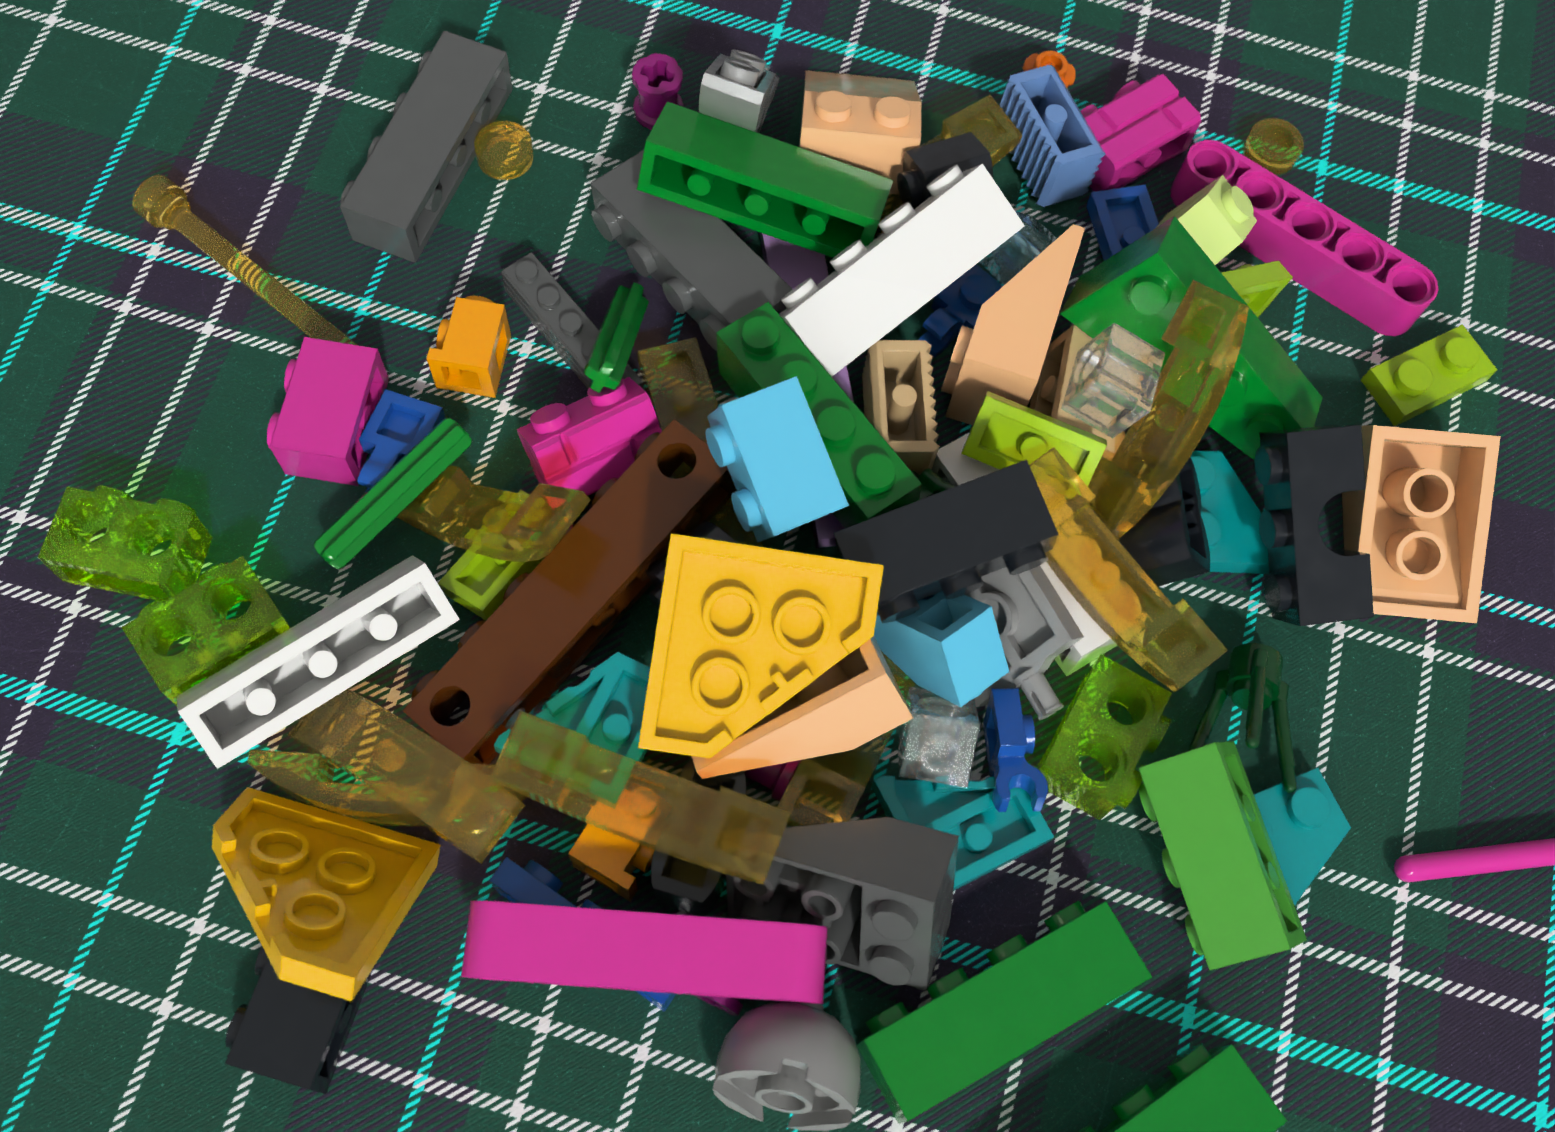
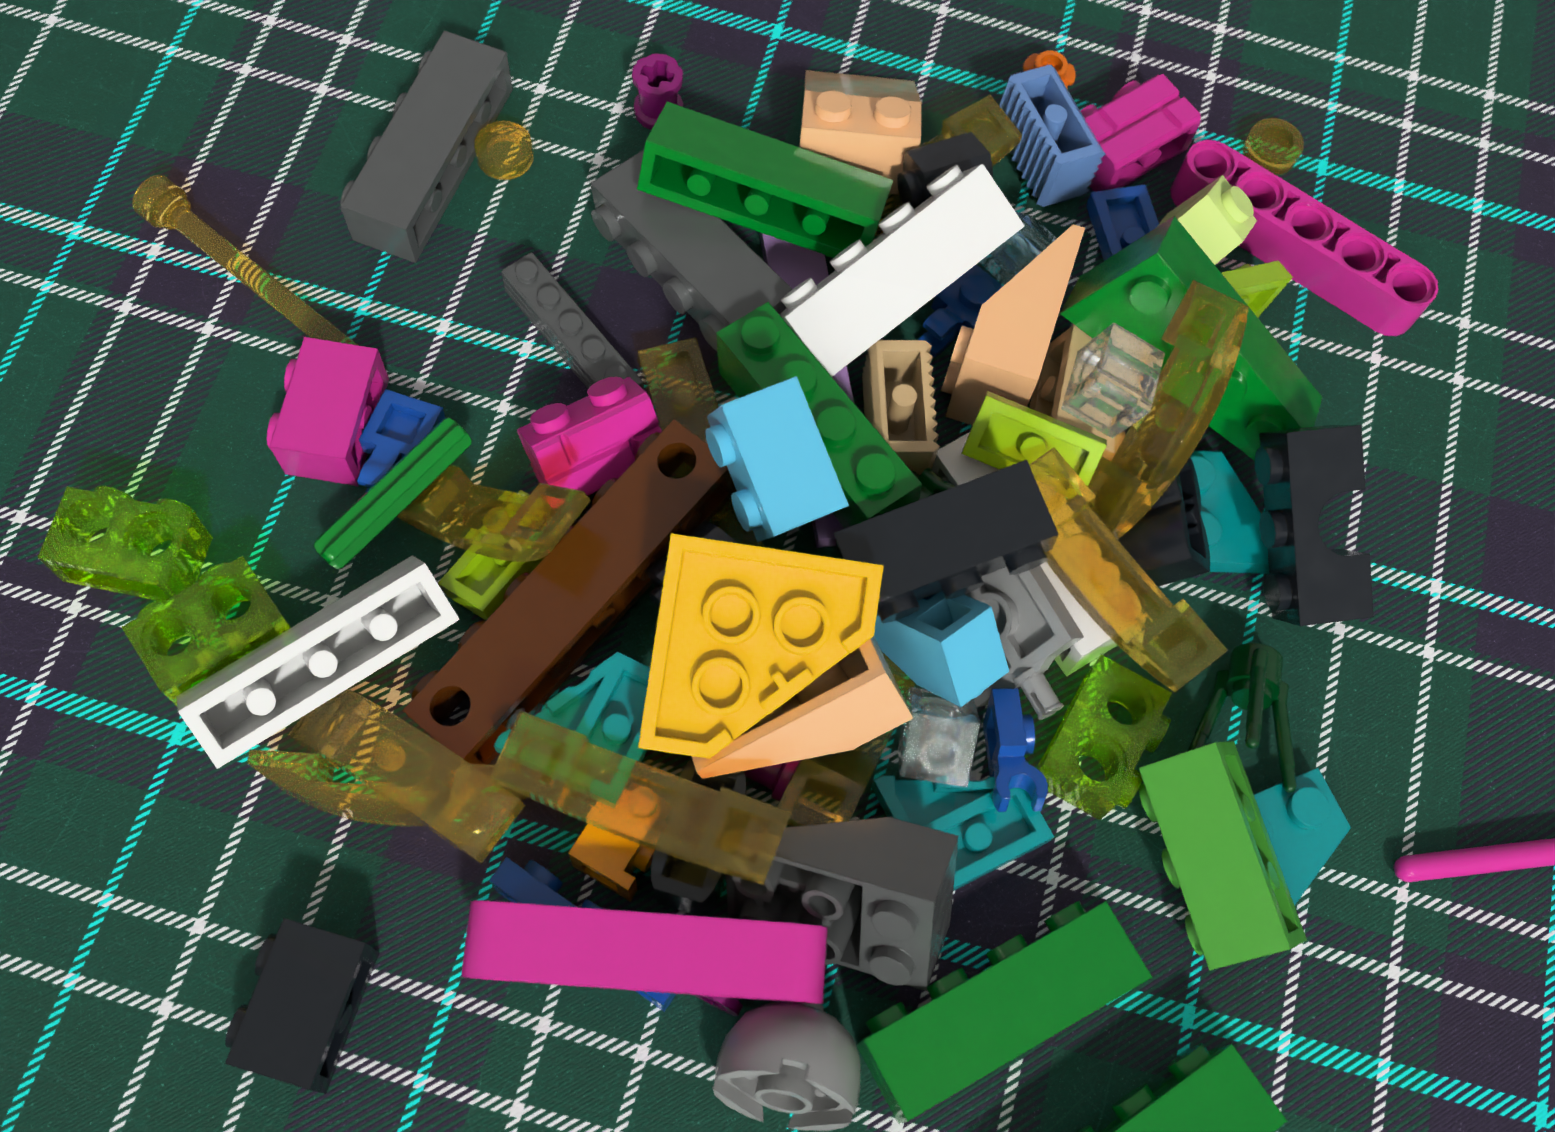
(319, 886): yellow plate -> none
(471, 347): light orange brick -> none
(616, 338): green axle -> none
(738, 89): light grey slope -> none
(1423, 519): light nougat slope -> none
(1428, 375): lime plate -> none

